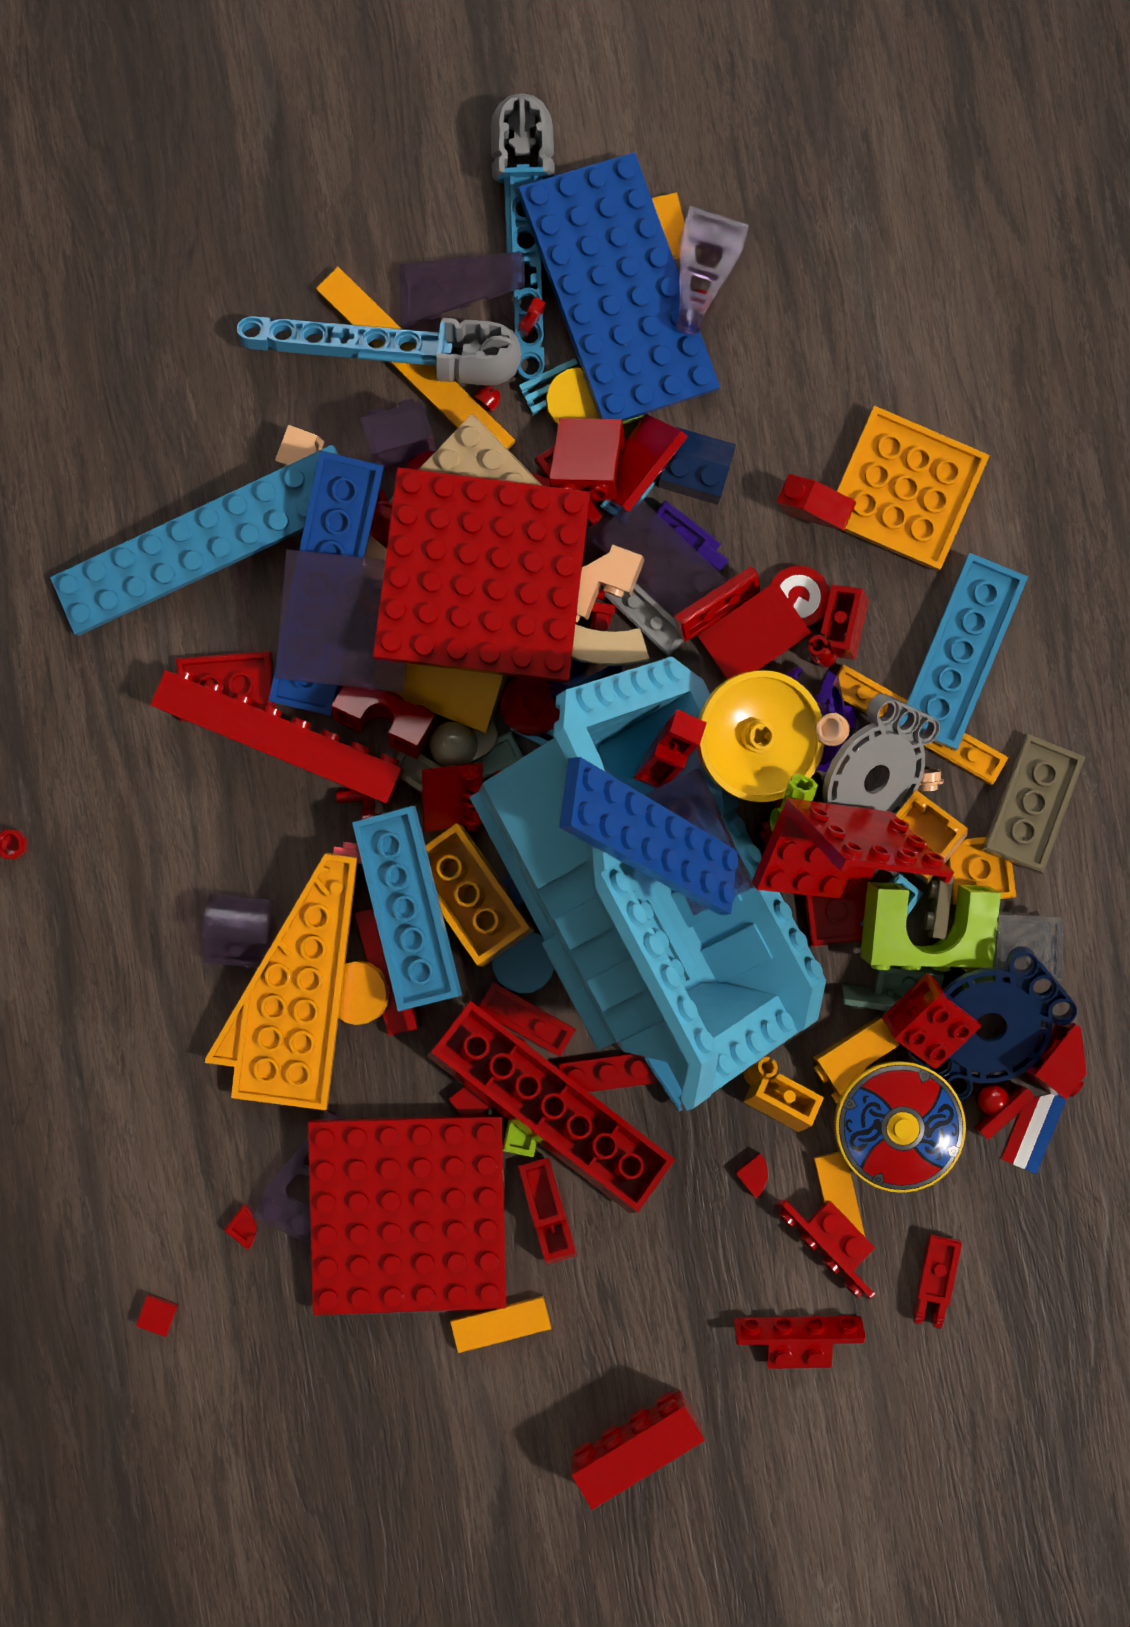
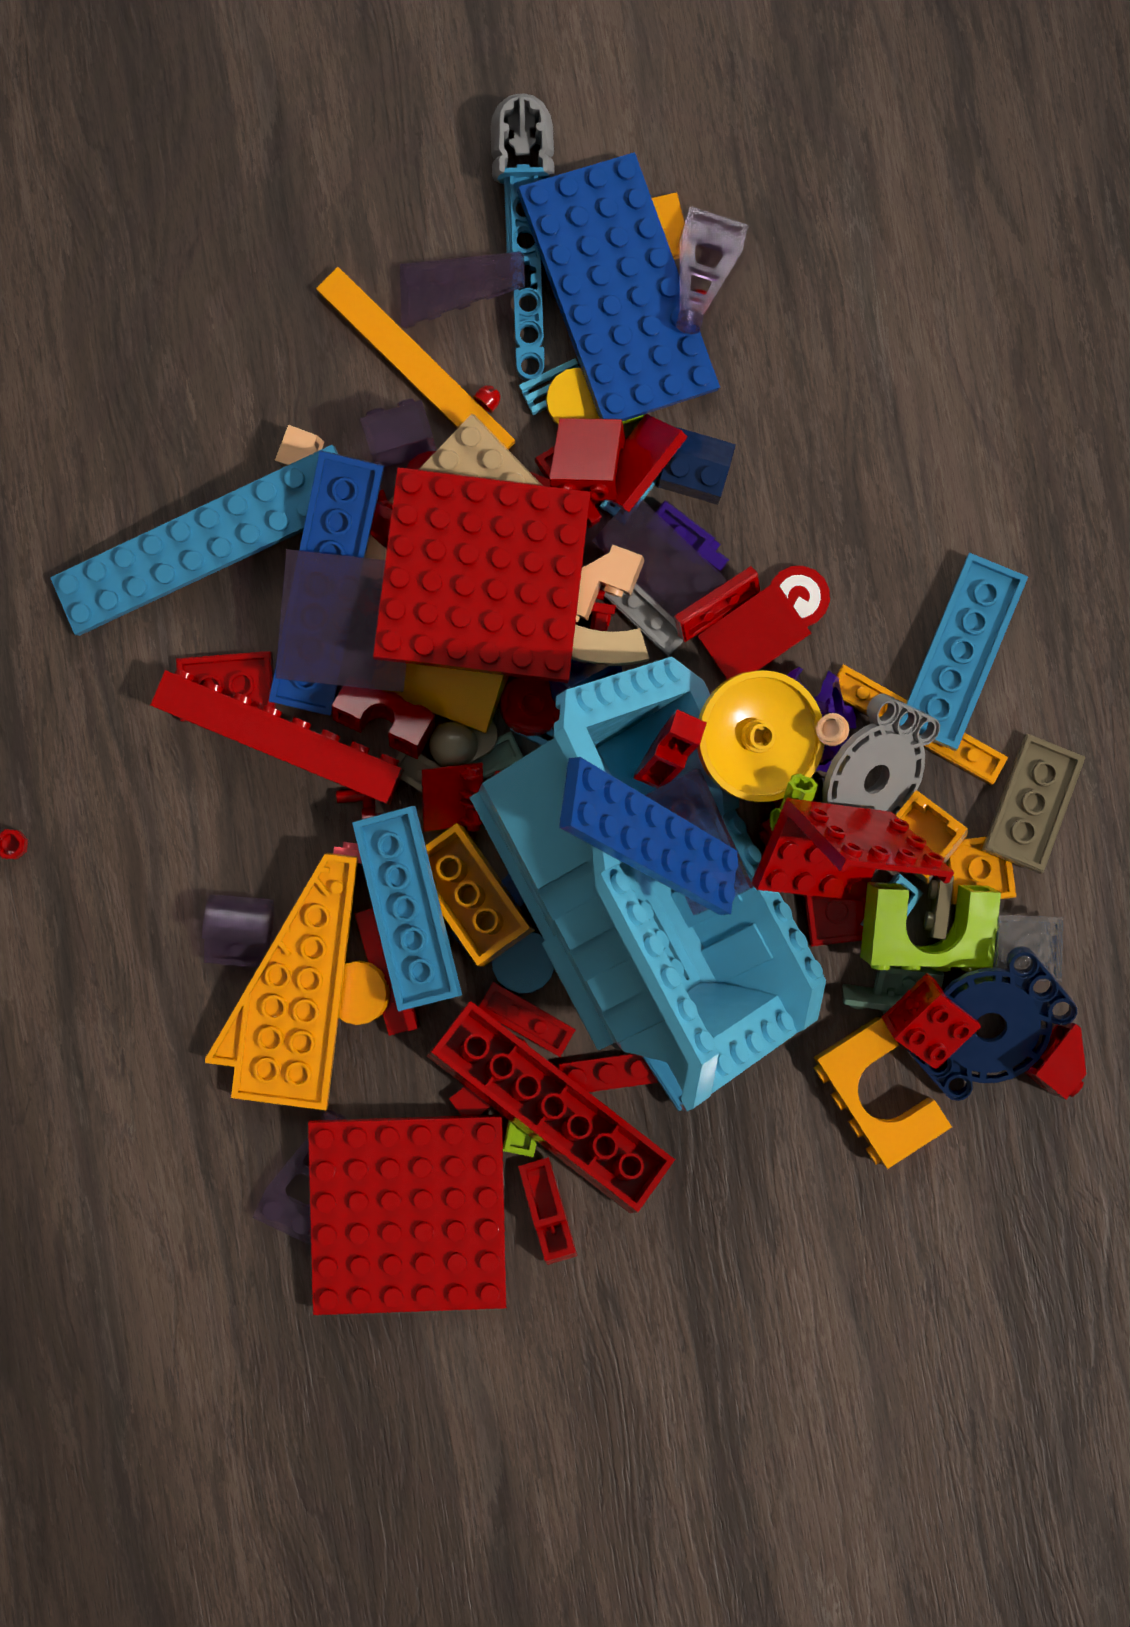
(157, 1315): red tile -> none
(243, 1227): red tile -> none
(488, 354): piece -> none
(500, 1324): light orange tile -> none
(534, 312): red tile -> none
(636, 1448): red brick -> none
(754, 1174): red tile -> none
(780, 1096): light orange hinge -> none
(799, 1340): red bracket -> none
(815, 502): red slope -> none
(835, 1239): red bracket -> none
(838, 1186): light orange tile -> none
(841, 626): red hinge -> none
(900, 1126): dish -> none
(909, 487): light orange plate -> none
(930, 780): light nougat plate -> none
(937, 1277): red hinge -> none
(1000, 1108): red tile -> none
(1033, 1132): sticker -> none

